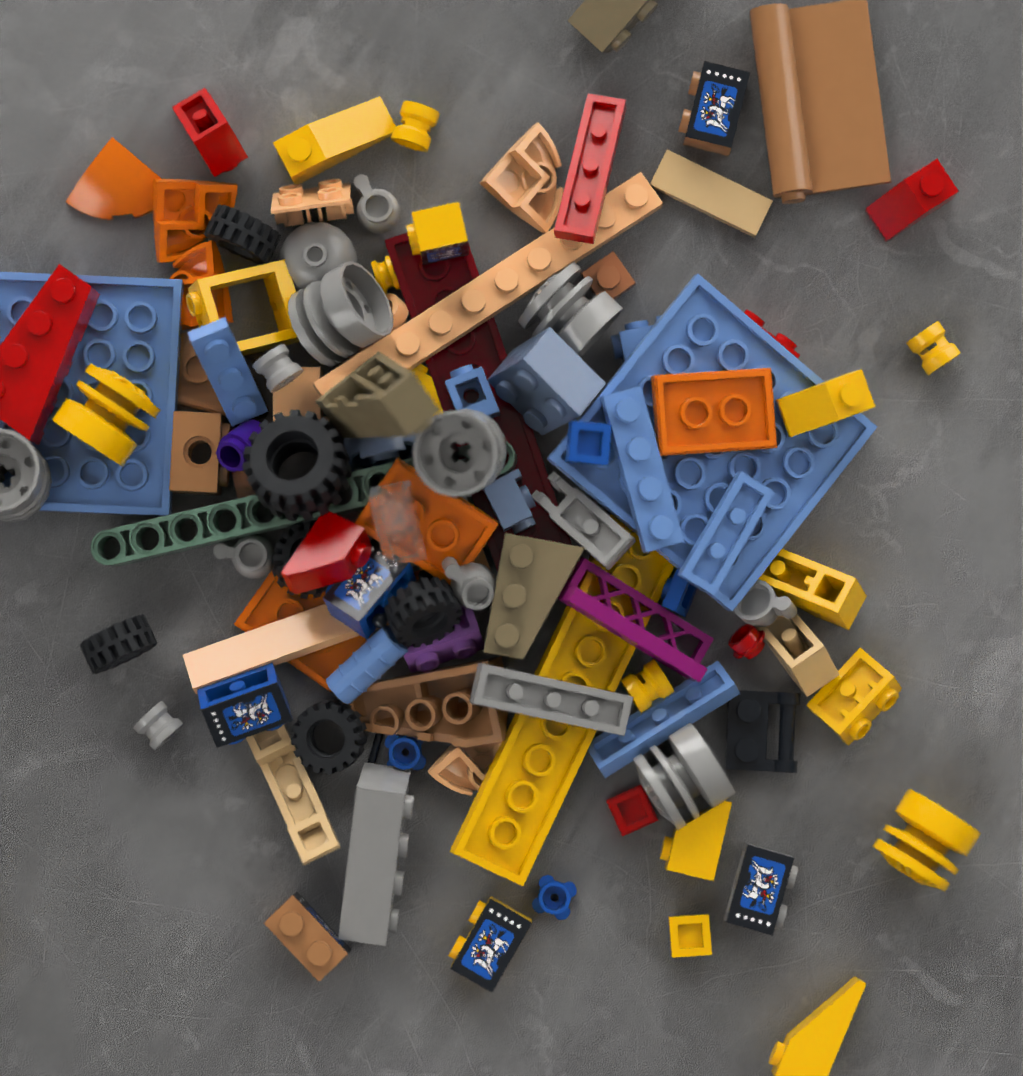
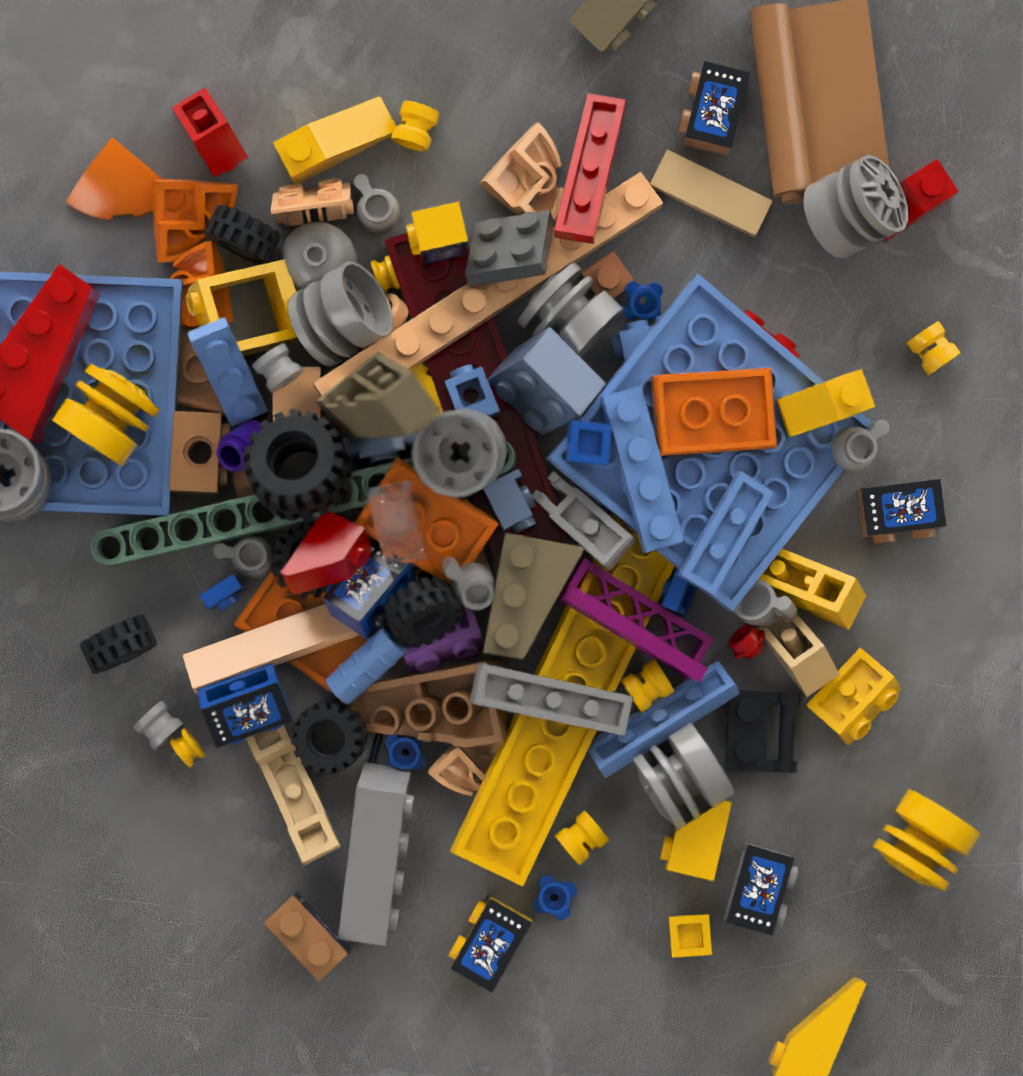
(187, 747): none -> yellow bush
(223, 594): none -> blue plate
(510, 248): none -> dark grey plate
(582, 837): none -> yellow wheel
(632, 810): red tile -> none
(653, 301): none -> blue plate
(855, 207): none -> light grey wheel
(857, 447): none -> light grey piece
(901, 510): none -> brick

